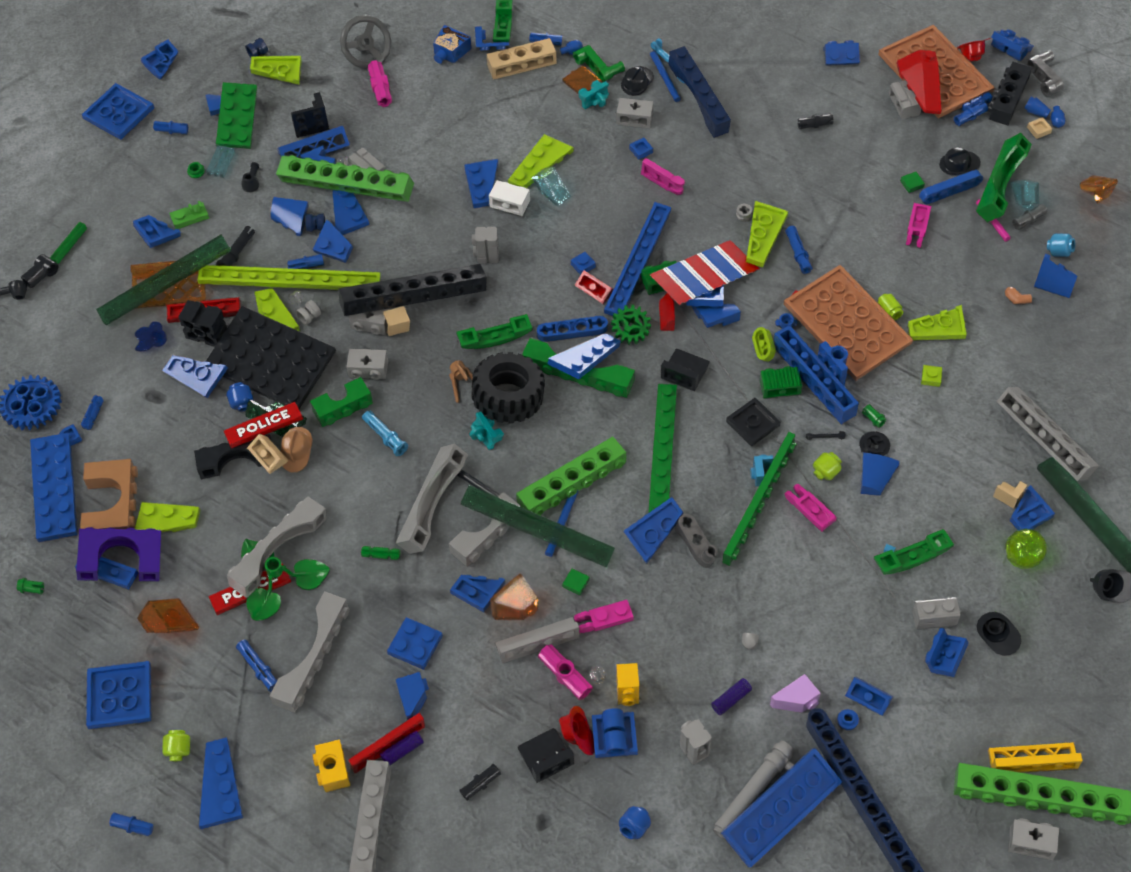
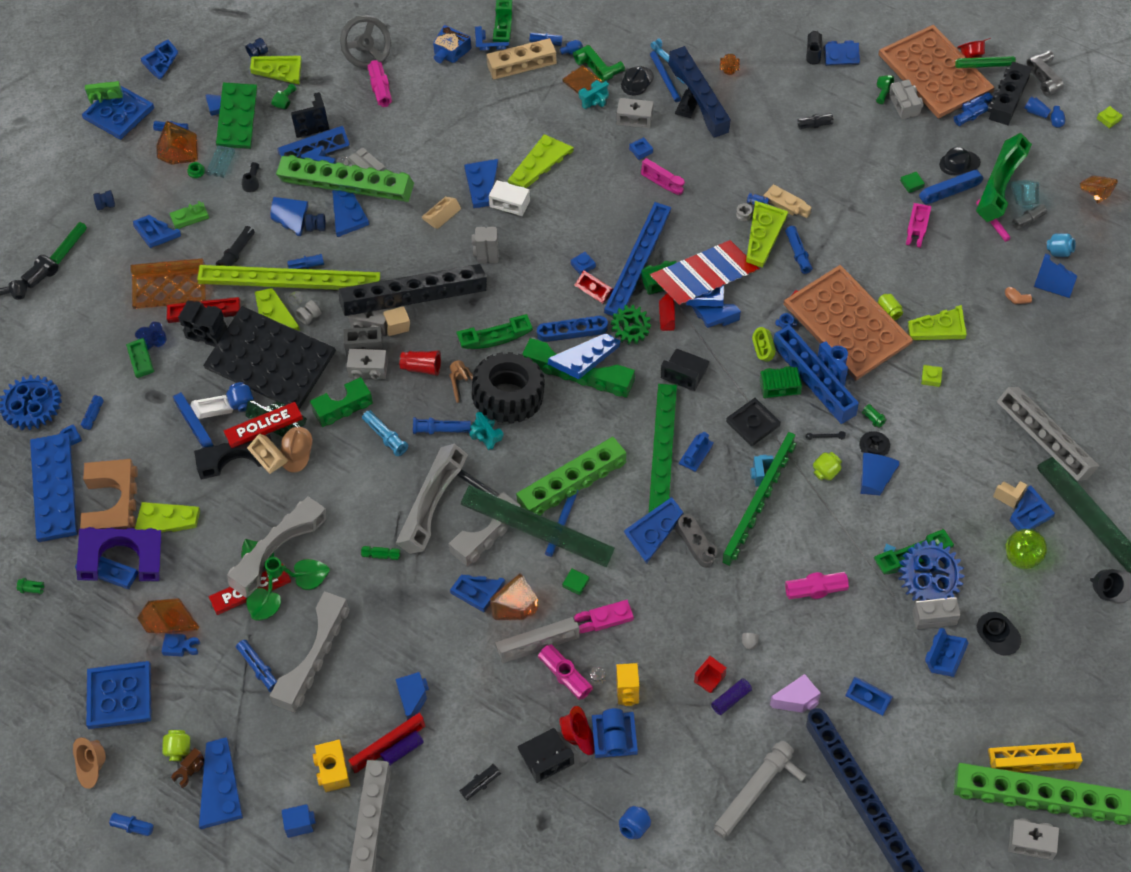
(88, 759): none -> medium nougat piece
(102, 91): none -> bright green plate
(104, 200): none -> dark blue wheel
(140, 358): none -> green plate
(163, 279): clear green plate -> none
(177, 145): none -> clear orange slope
(177, 643): none -> blue plate
(189, 765): none -> reddish brown plate
(192, 420): none -> blue beam
(195, 374): wing -> none
(211, 407): none -> white tile
(281, 98): none -> green bar
(298, 820): none -> blue brick
(332, 243): blue wing -> none
(363, 338): none -> dark grey brick
(414, 643): blue plate -> none
(422, 362): none -> red plant
(431, 425): none -> blue pin
(442, 212): none -> tan slope
(551, 185): clear light blue slope -> none
(687, 104): none -> black hinge
(695, 741): light grey brick -> none
(696, 452): none -> blue hinge
(710, 674): none -> red panel
(729, 64): none -> clear orange gear
(751, 198): none -> blue piece
(781, 807): blue plate -> none
(787, 201): none -> tan hinge
(811, 507): dark pink hinge -> none
(814, 47): none -> black piece
(816, 585): none -> dark pink piece
(847, 725): blue plate -> none
(884, 83): none -> green bar
(922, 76): red wedge -> none
(931, 555): none -> blue gear
(984, 62): none -> green axle
(1008, 42): blue plate -> none
(1039, 128): tan plate -> none
(1109, 117): none -> lime plate

